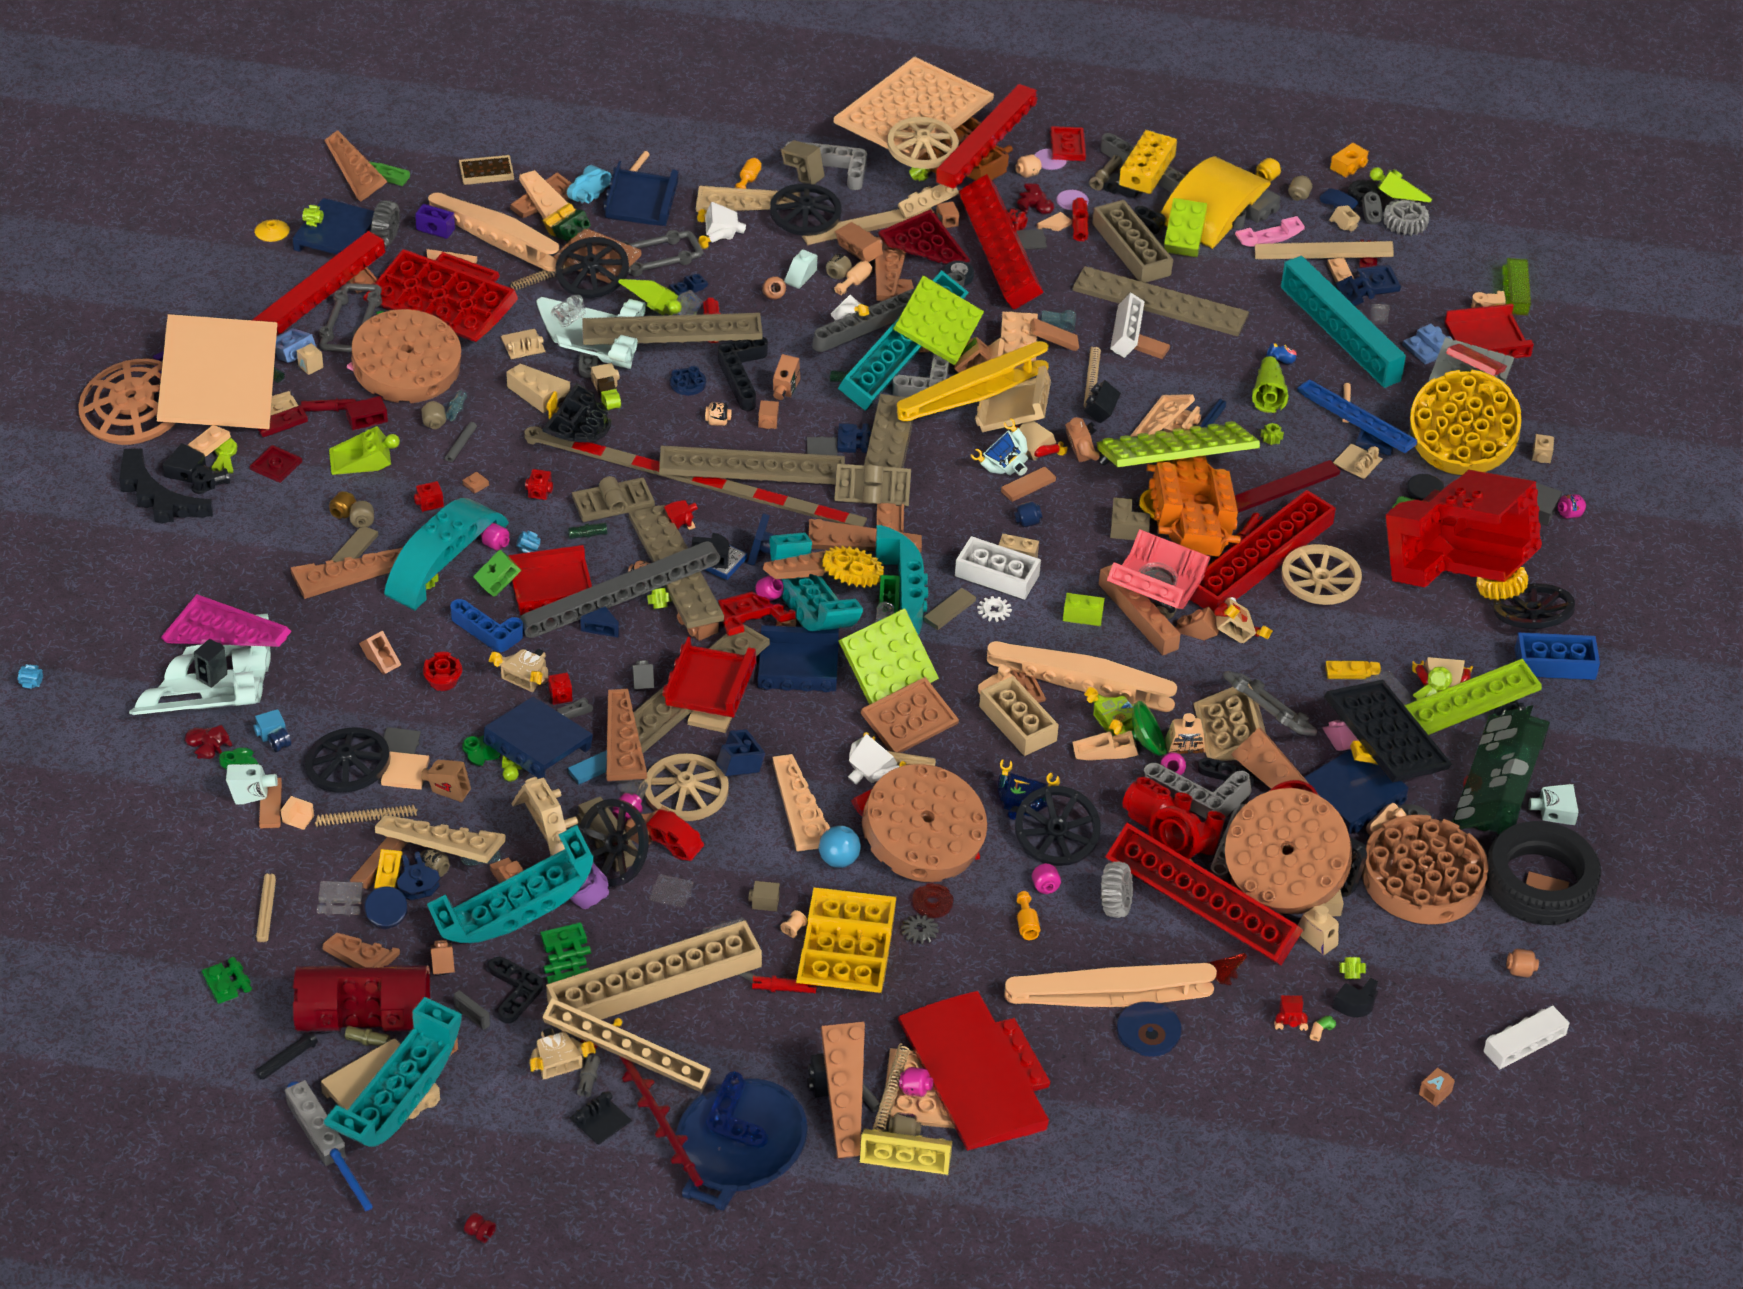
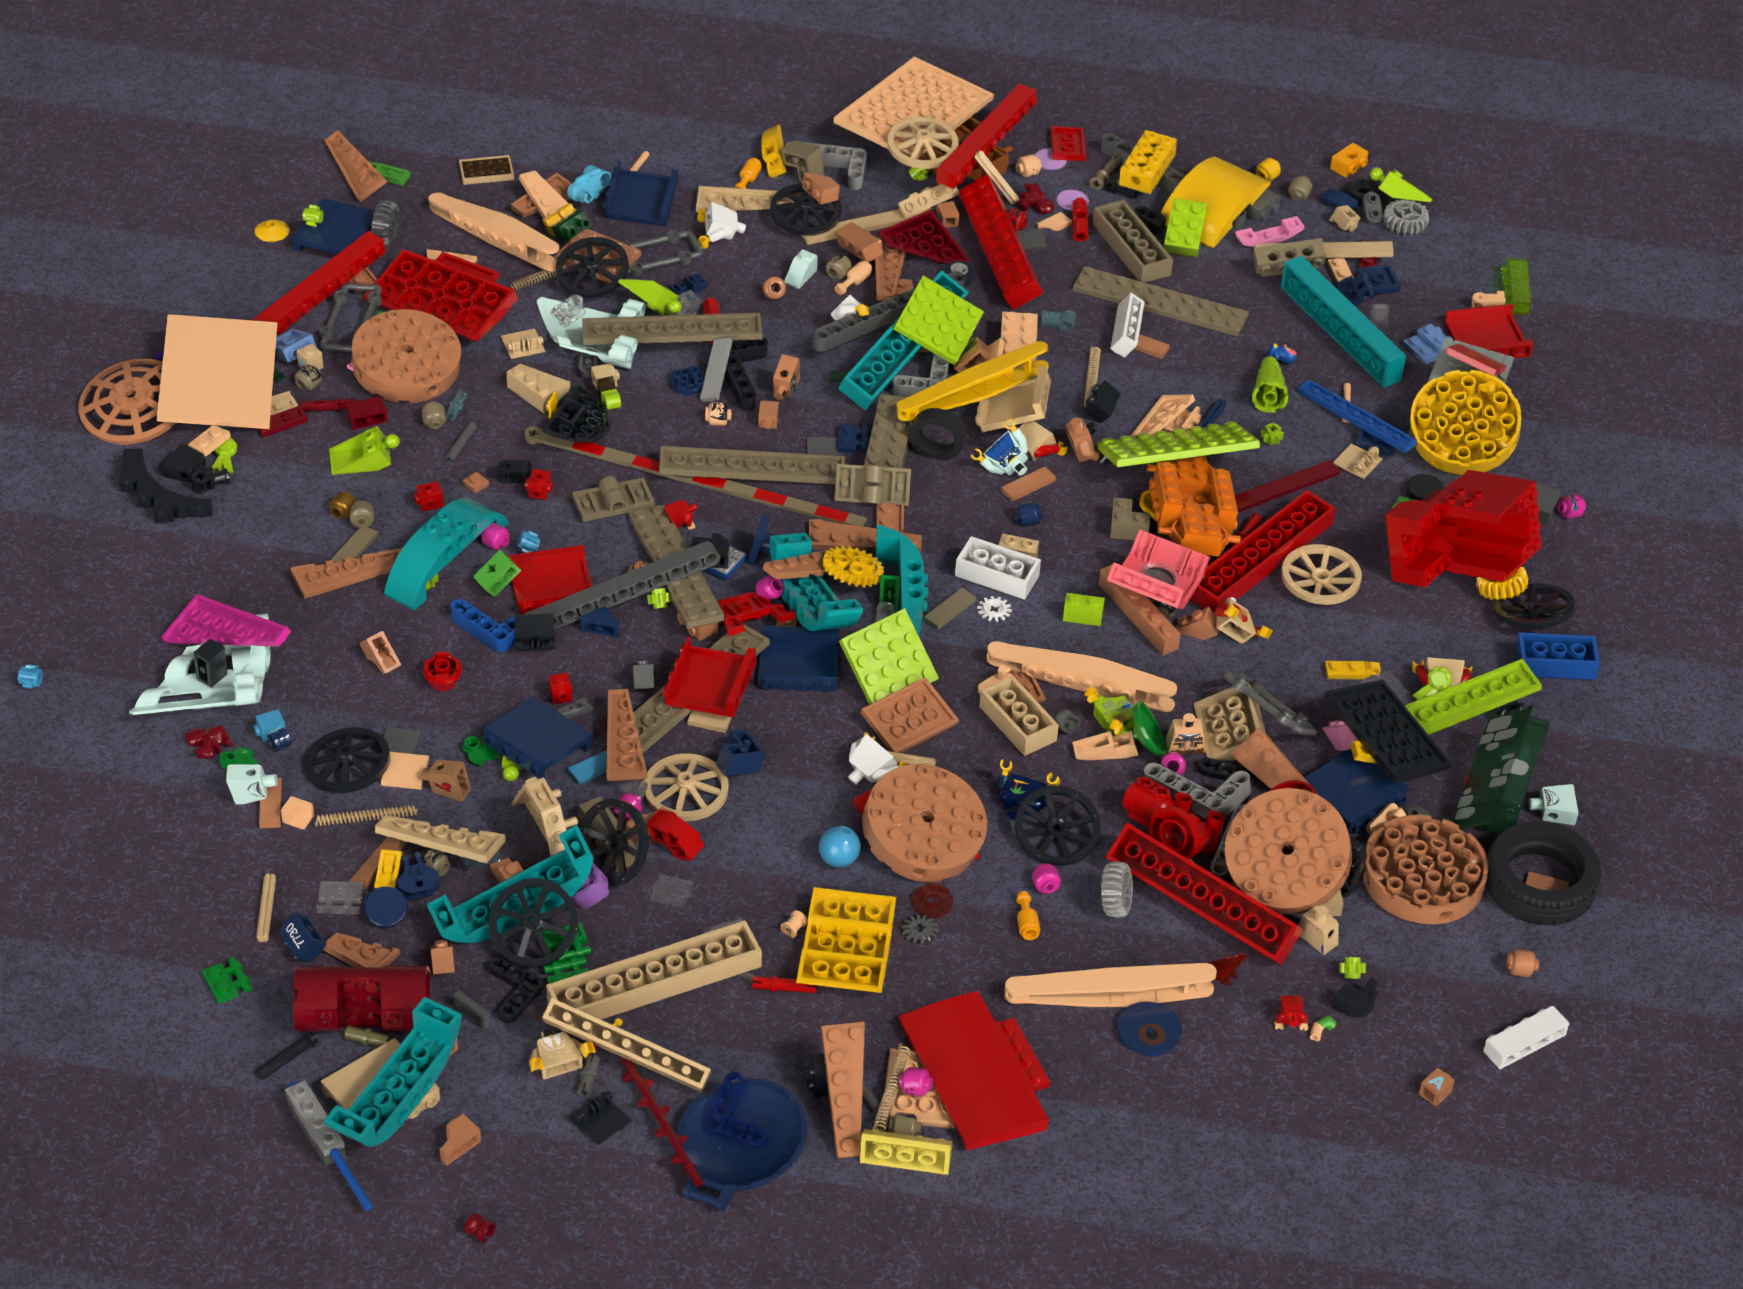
(276, 463): dark red tile -> none
(302, 937): none -> dark blue brick
(308, 378): none -> dark tan head
(435, 221): dark purple brick -> none
(461, 1137): none -> nougat arch
(516, 471): none -> black piece
(523, 668): tan torso -> none
(535, 632): none -> black hinge
(536, 926): none -> black wheel
(587, 530): clear green pin -> none
(716, 370): none -> light grey tile
(765, 896): dark tan brick -> none
(771, 150): none -> yellow slope
(800, 805): light nougat wing -> none
(821, 187): none -> nougat slope
(943, 418): none -> black tyre
(996, 177): none -> tan axle
(1054, 334): nougat tile -> none
(1067, 721): none -> dark grey plate
(1271, 259): none -> dark tan brick
(1543, 448): tan brick -> none

